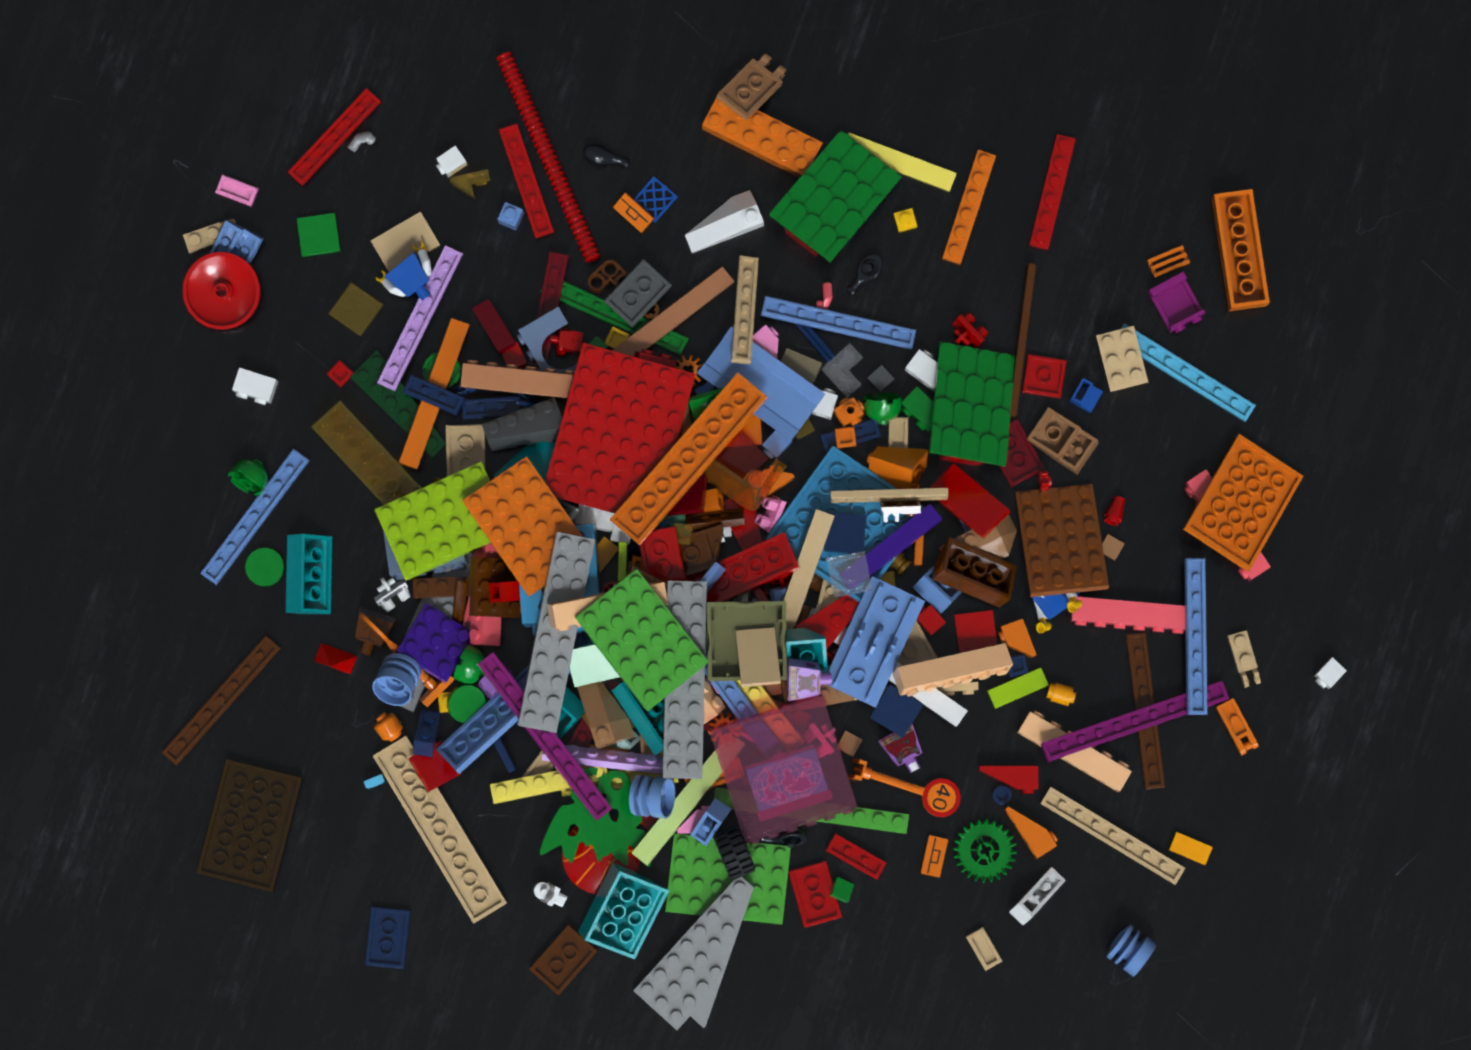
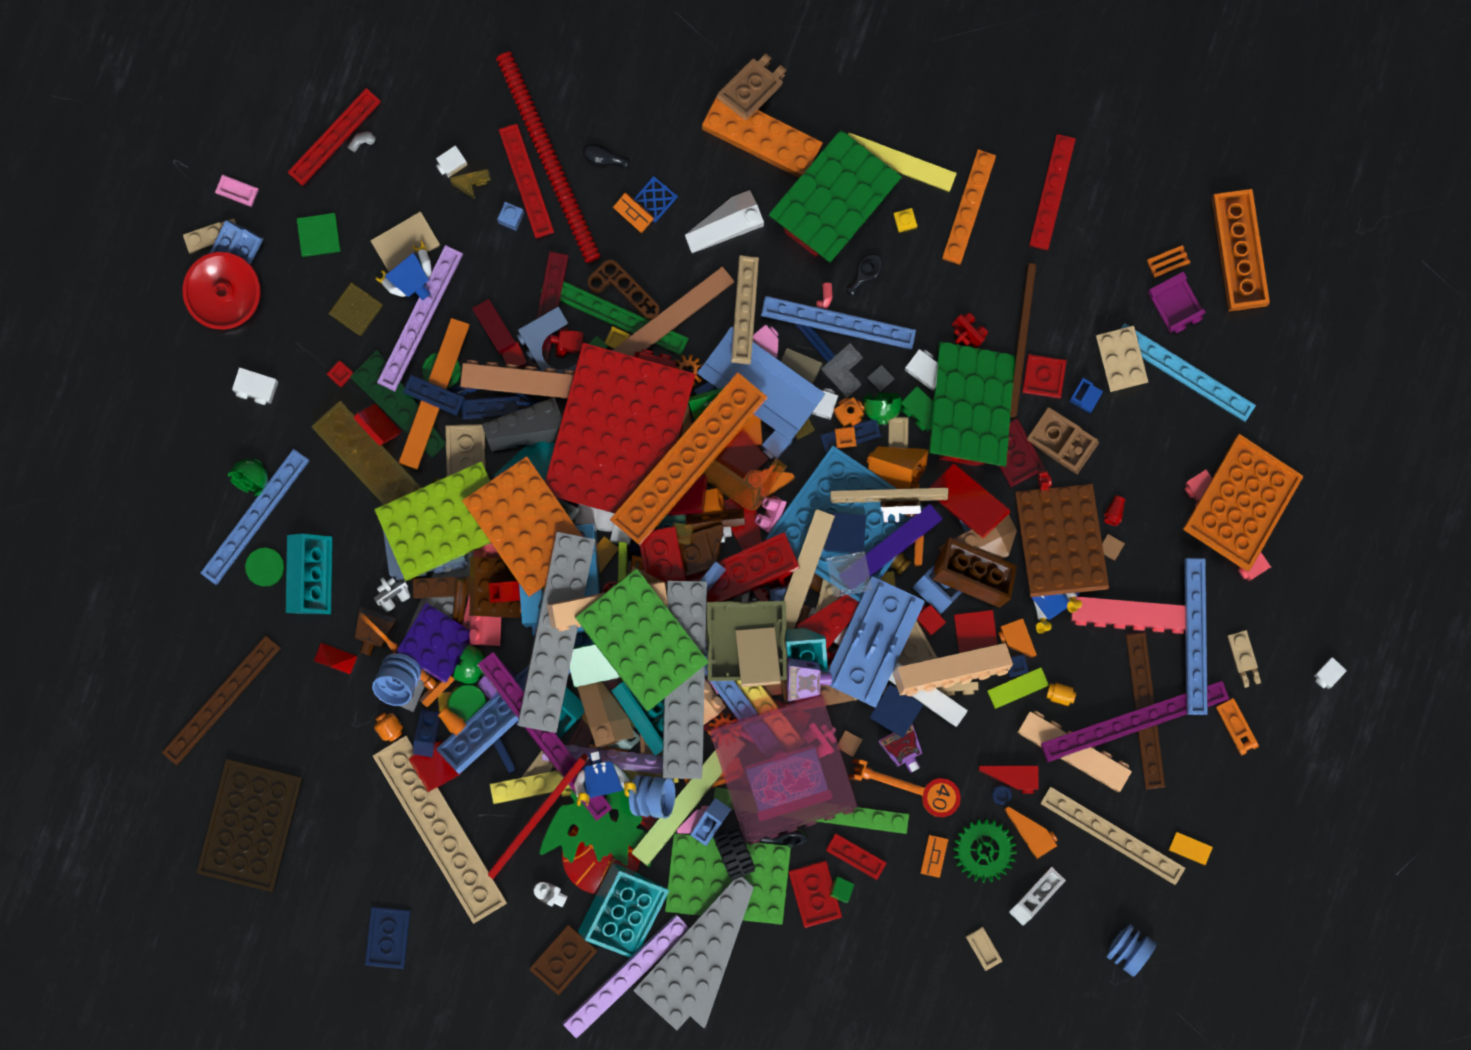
(375, 781): medium azure tile -> none
(377, 424): none -> red tile
(452, 721): none -> orange cone
(538, 815): none -> red tile
(600, 779): none -> torso
(625, 976): none -> lavender plate
(637, 293): dark grey tile -> none

